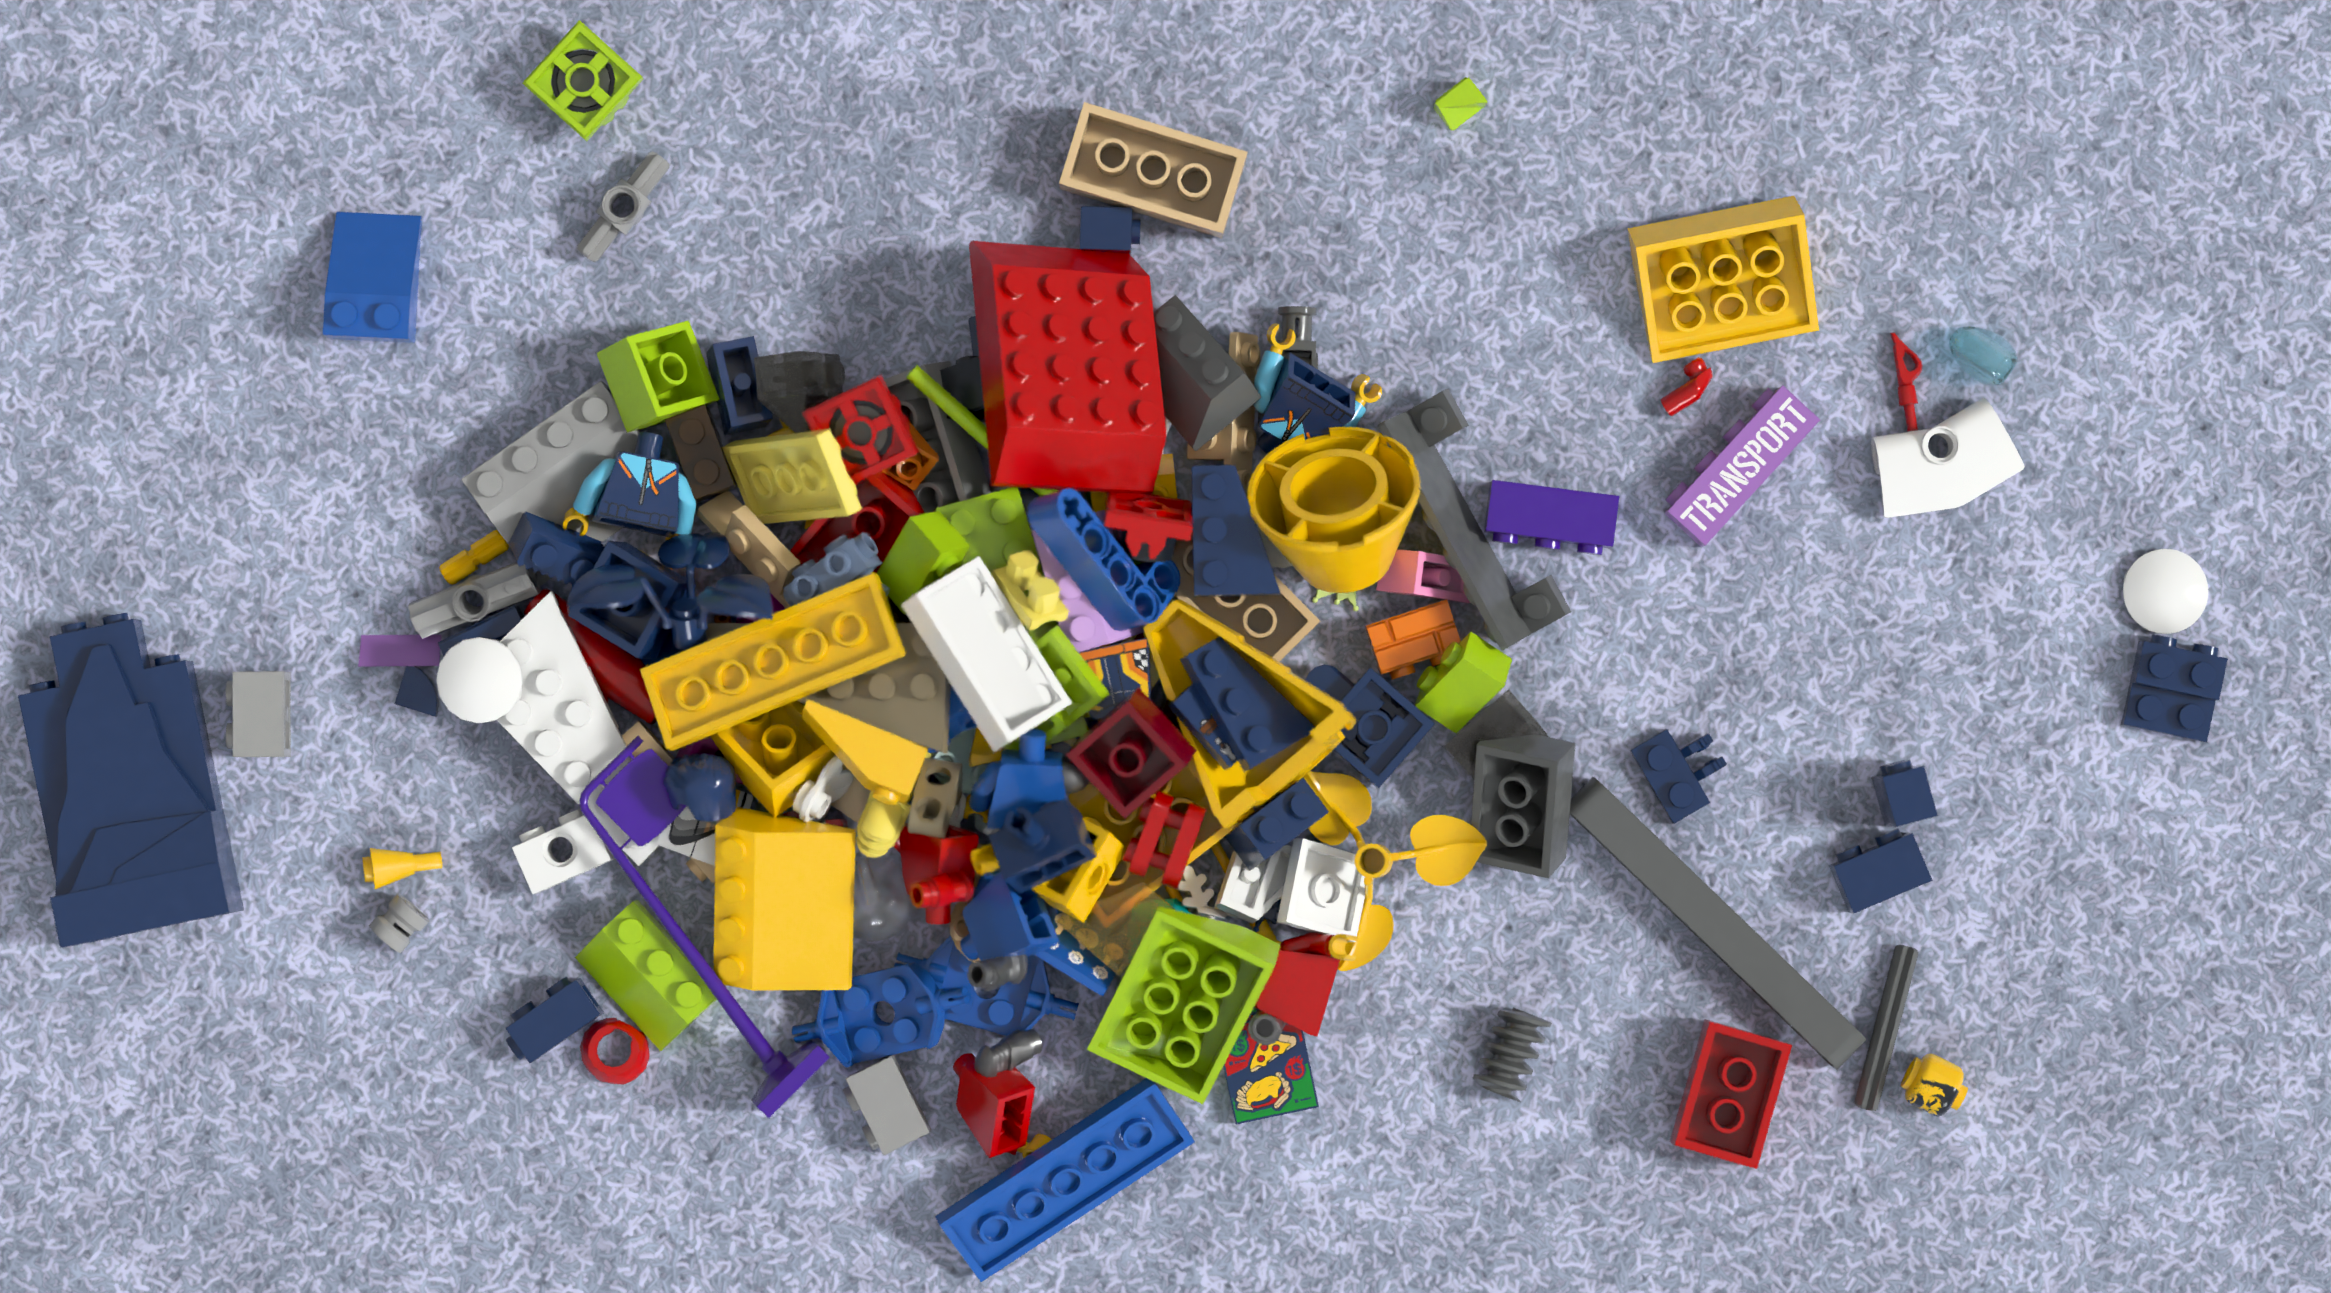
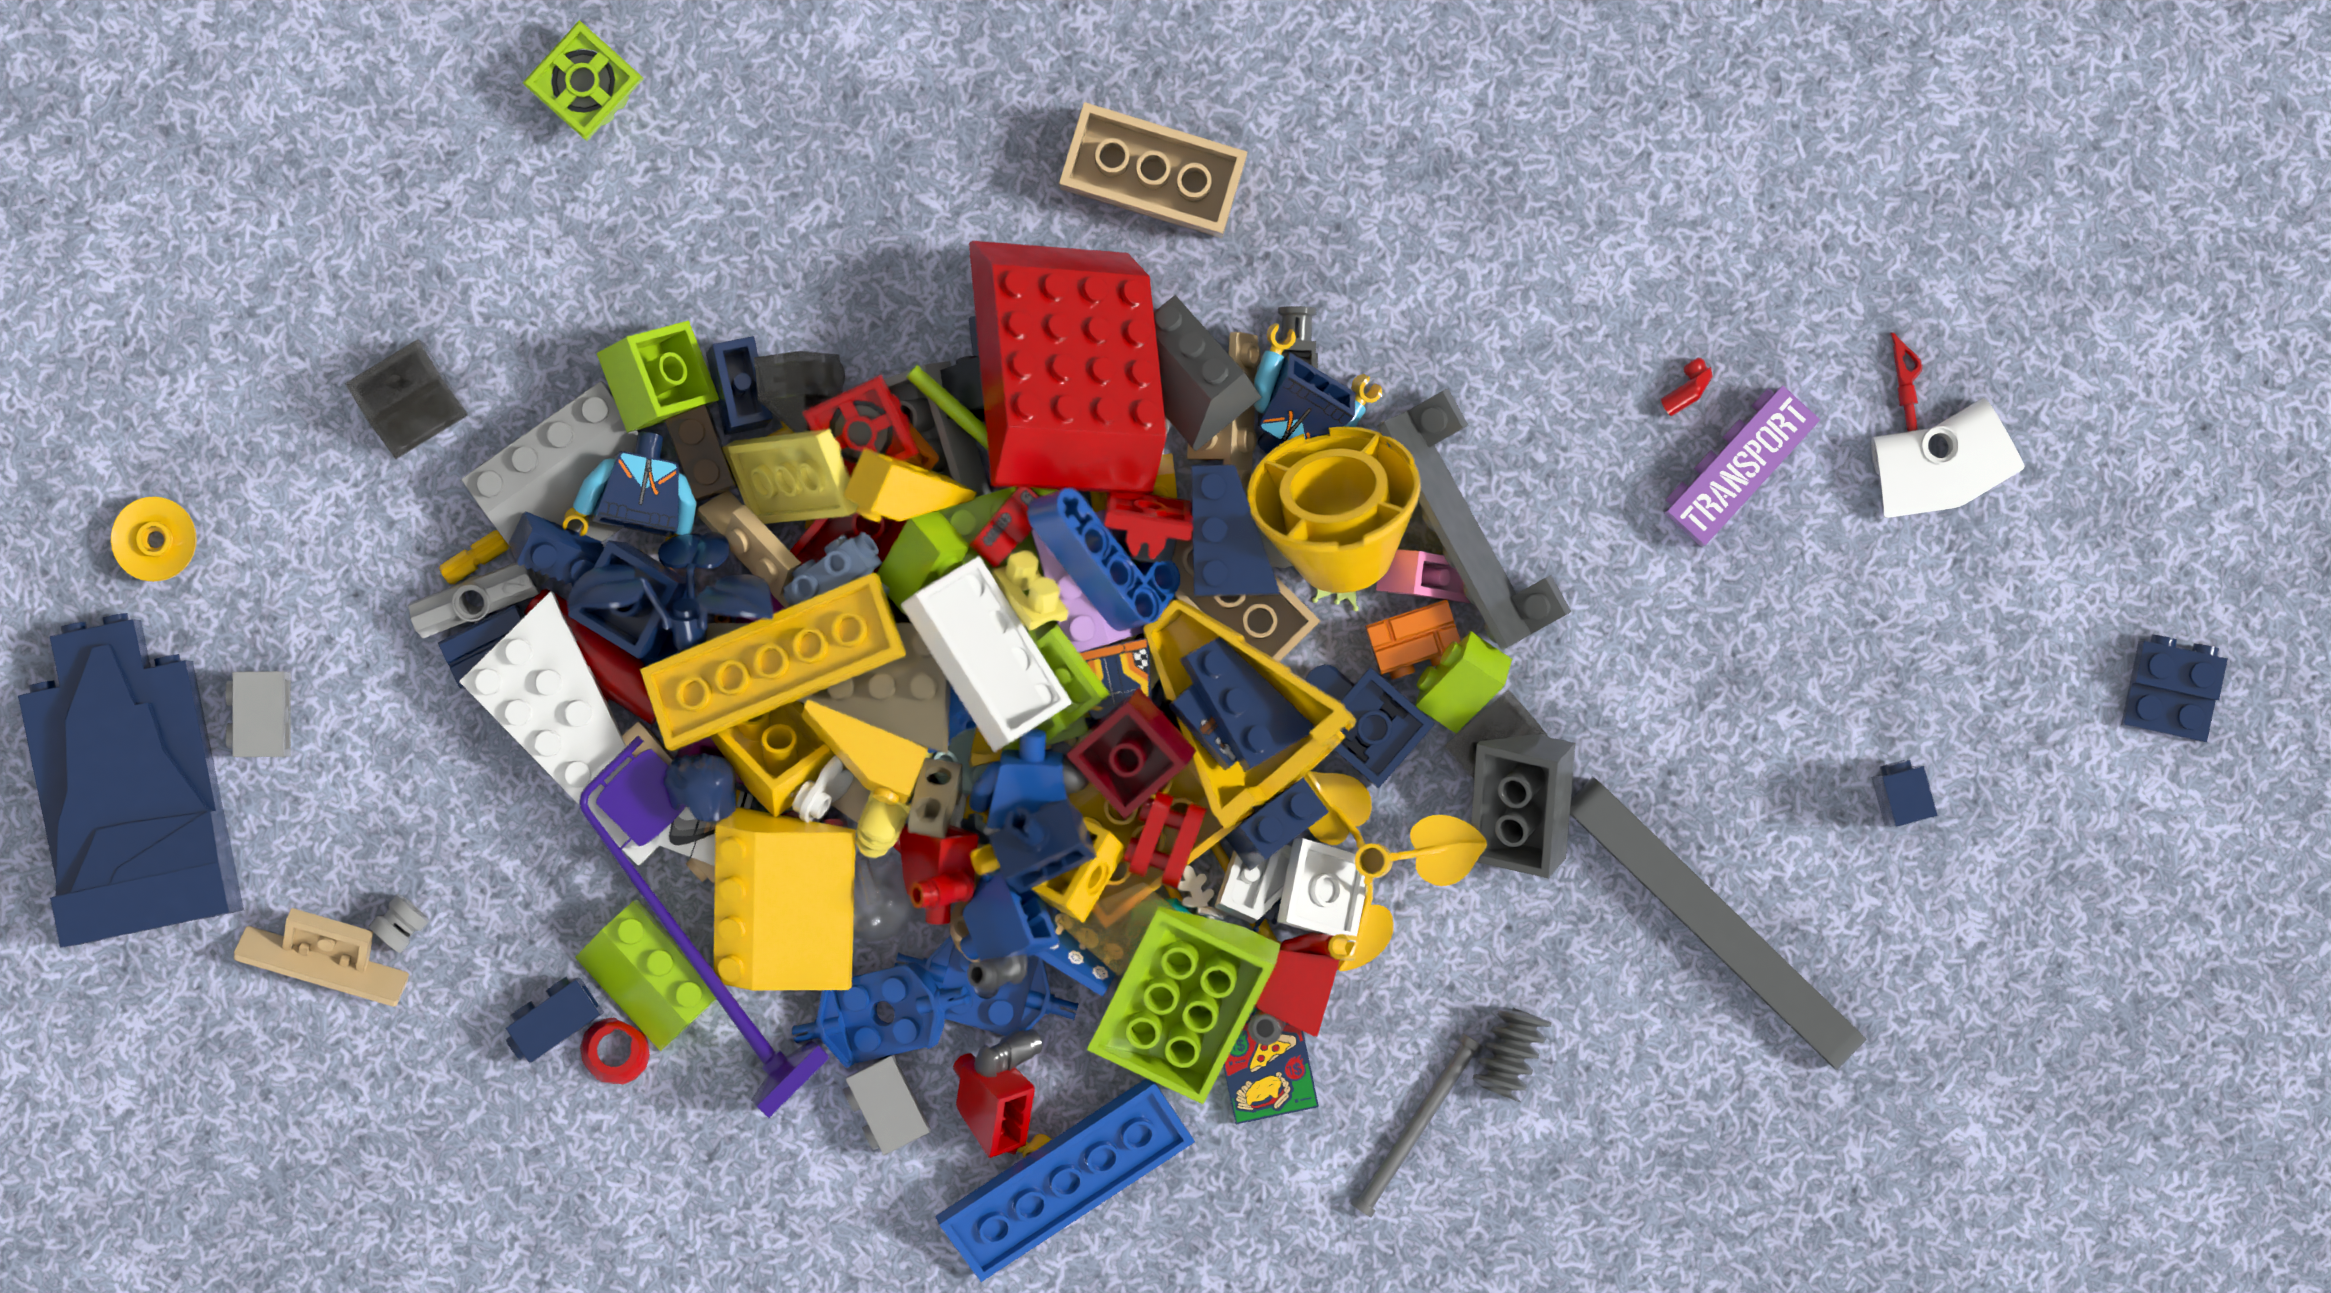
(132, 534): none -> yellow dish
(323, 954): none -> tan bracket
(373, 278): blue slope -> none
(391, 866): yellow cone -> none
(399, 650): medium lavender sticker -> none
(407, 398): none -> clear smoke slope
(417, 692): dark blue tile -> none
(479, 680): white dish -> none
(540, 865): white brick -> none
(638, 188): light grey axle -> none
(901, 489): none -> yellow slope
(1005, 528): none -> red leg
(1108, 229): dark blue brick -> none
(1417, 1125): none -> flat silver bar
(1459, 103): lime slope -> none
(1551, 516): dark purple brick -> none
(1671, 775): dark blue hinge -> none
(1724, 278): yellow slope -> none
(1730, 1094): red brick -> none
(1880, 871): dark blue brick -> none
(1886, 1027): dark grey axle -> none
(1934, 1084): yellow head -> none
(1983, 354): clear light blue animal -> none
(2165, 591): white dish -> none

